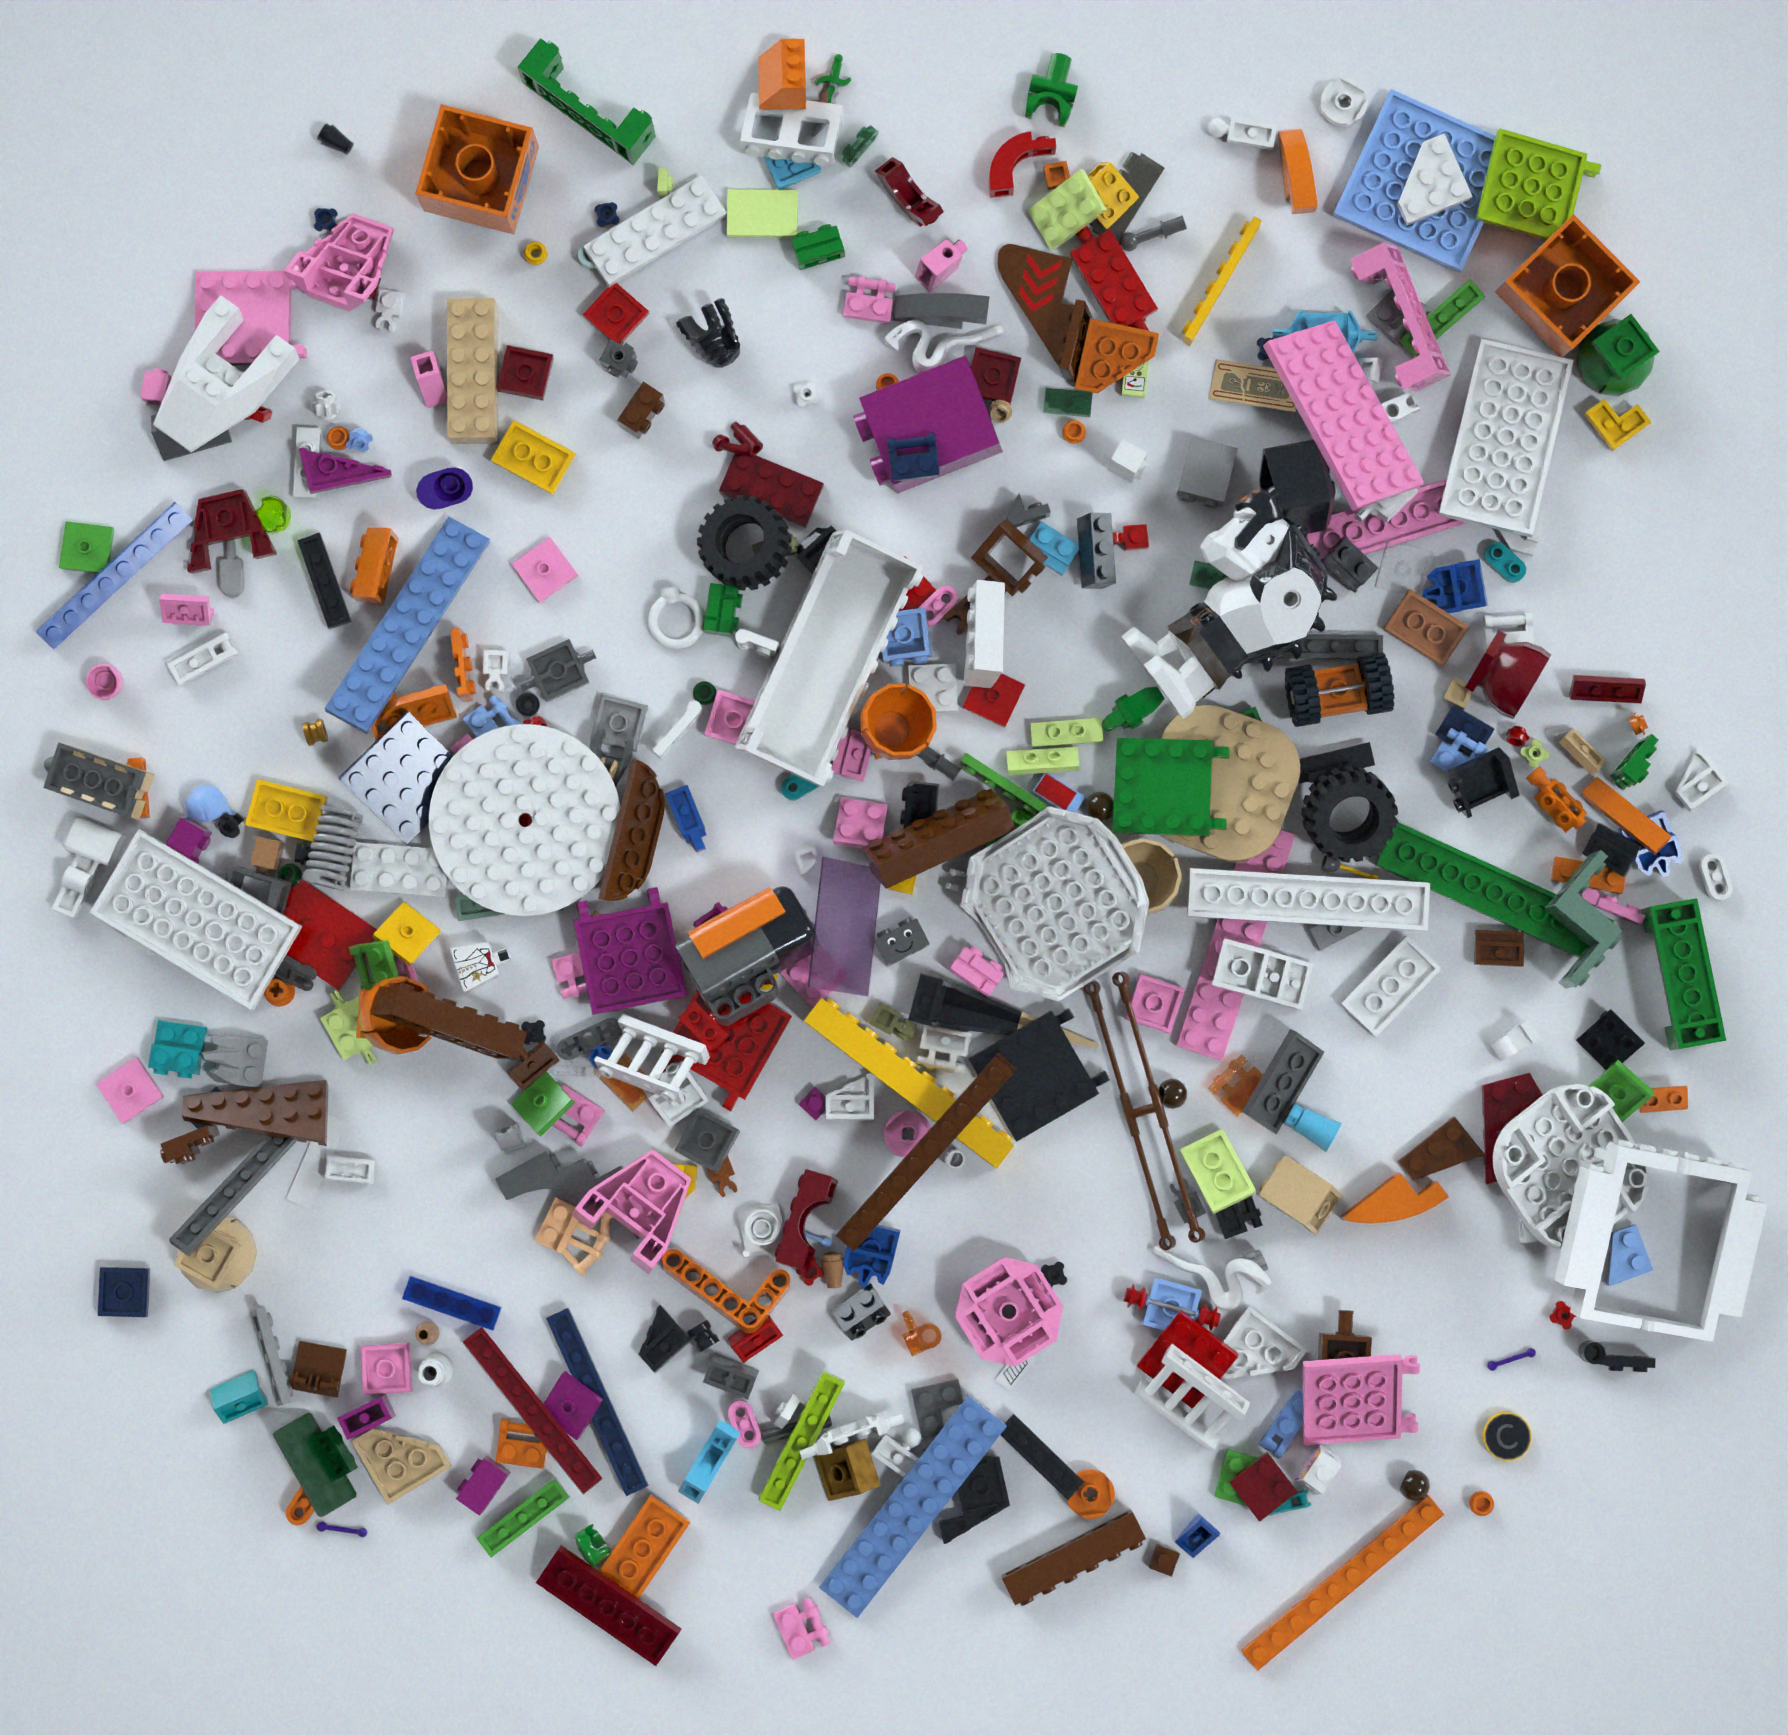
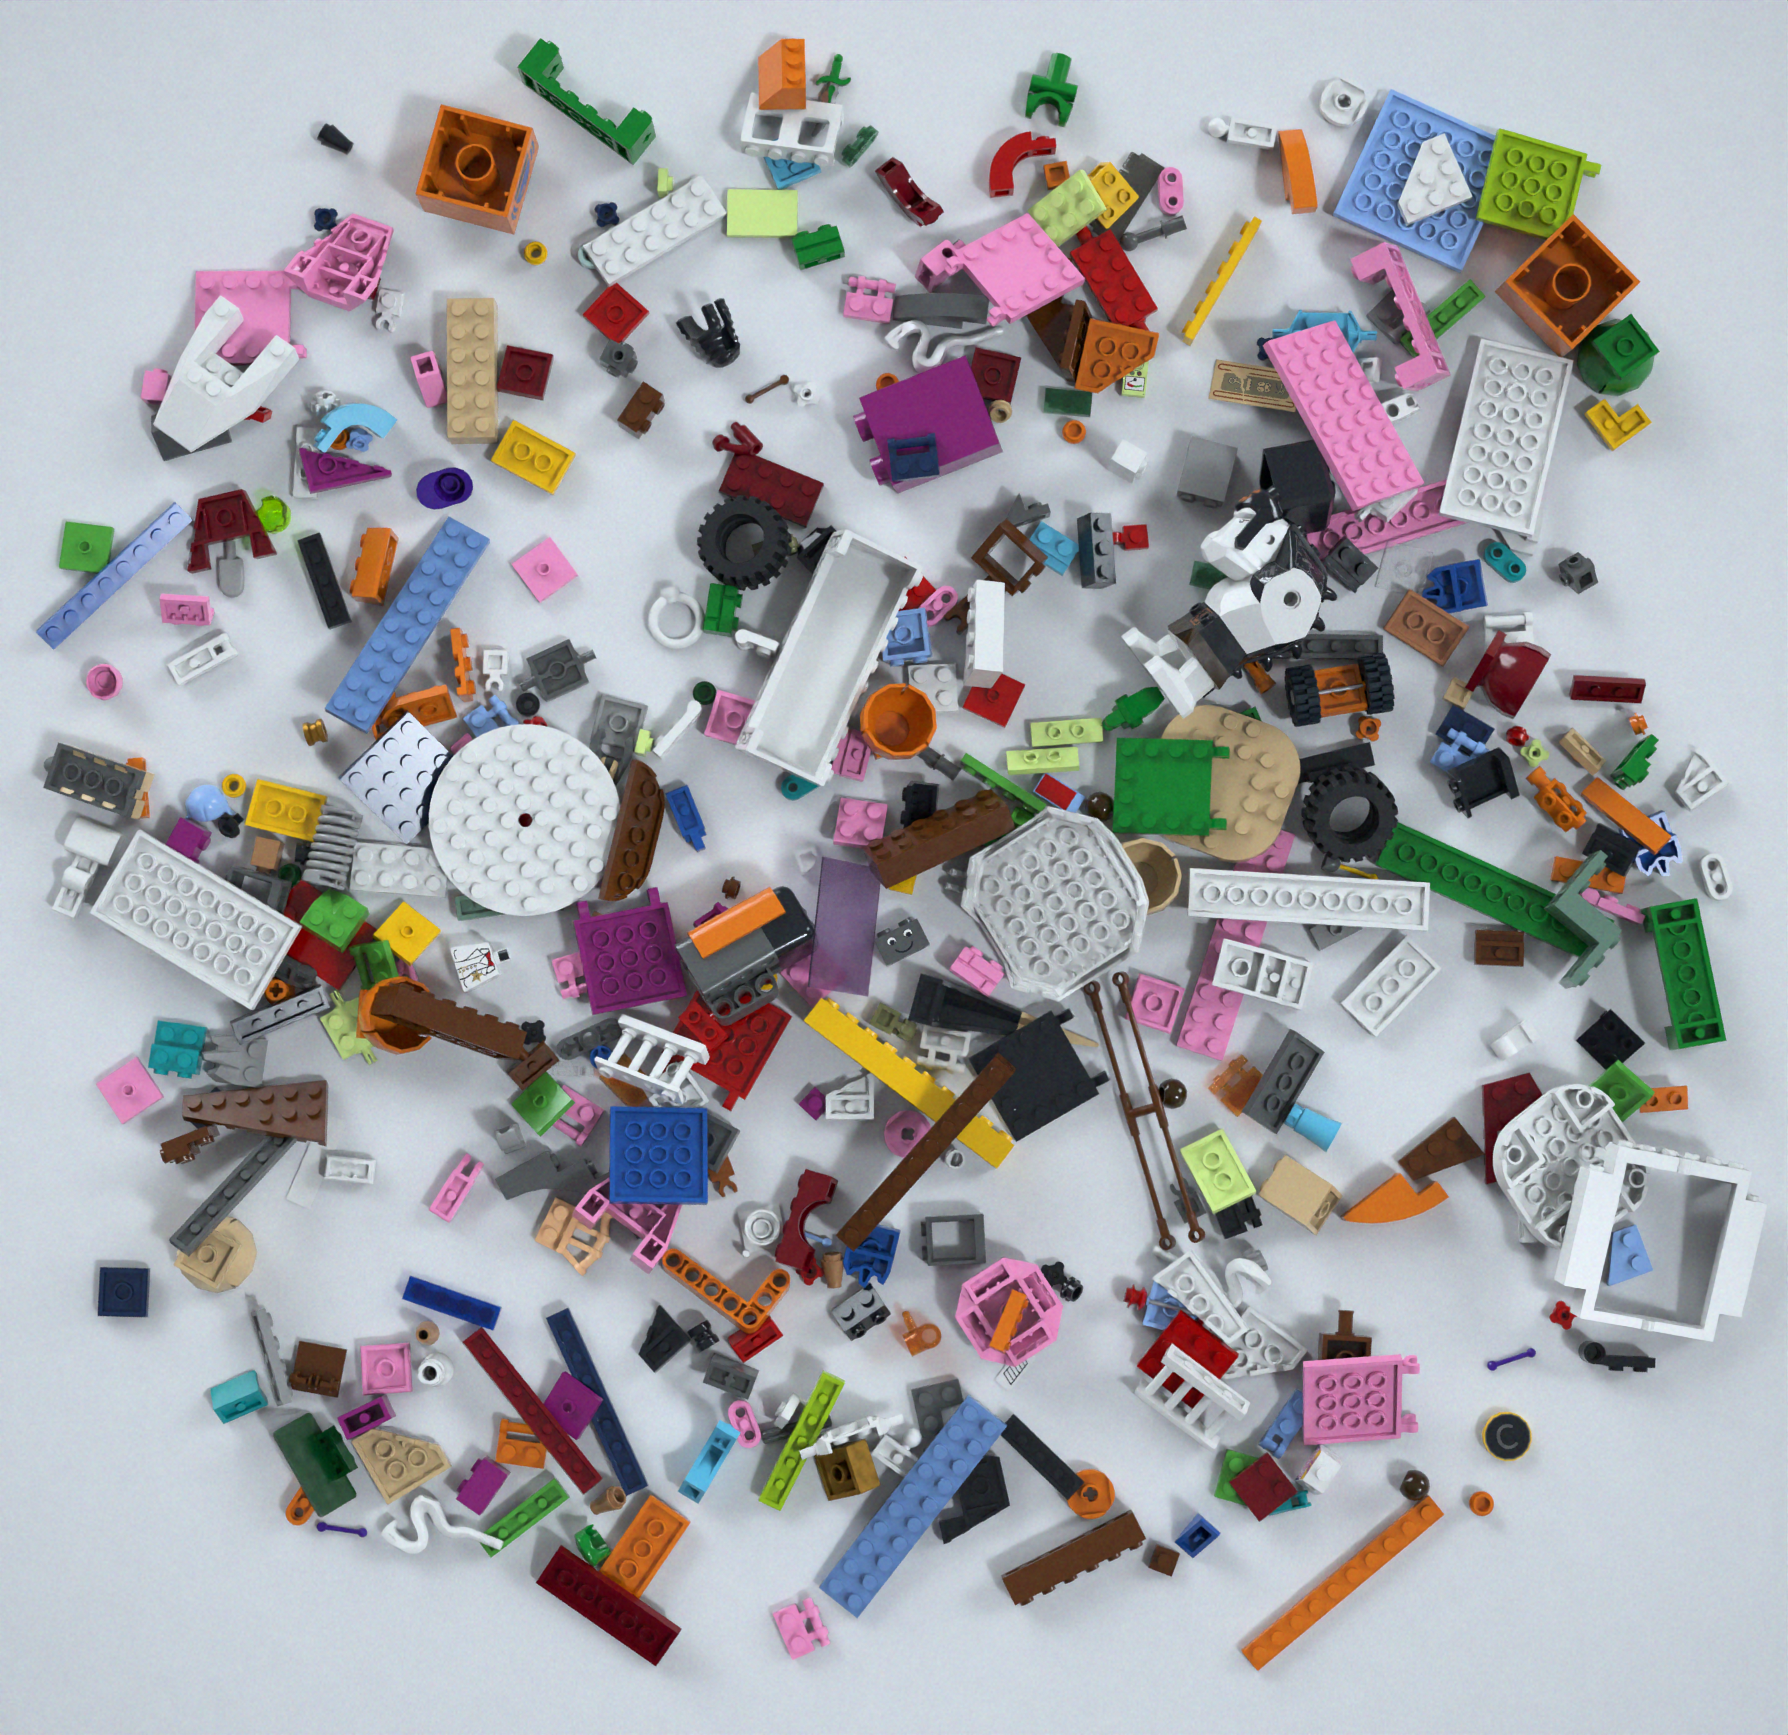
(226, 785): none -> yellow plate
(279, 1014): none -> plate
(335, 919): none -> bright green slope
(351, 414): none -> medium azure arch
(426, 1504): none -> white animal
(455, 1190): none -> bright pink hinge
(609, 1500): none -> medium nougat cone
(644, 743): none -> yellowish green plate
(658, 1156): none -> blue plate
(731, 888): none -> reddish brown plate
(784, 380): none -> reddish brown hinge
(979, 1236): none -> dark grey window
(1007, 1324): none -> orange piece
(1016, 269): none -> bright pink plate
(1071, 1289): none -> black plate
(1170, 190): none -> bright pink plate
(1201, 1295): none -> white wing
(1262, 680): none -> orange pin
(1374, 725): none -> orange plate
(1578, 573): none -> dark grey brick

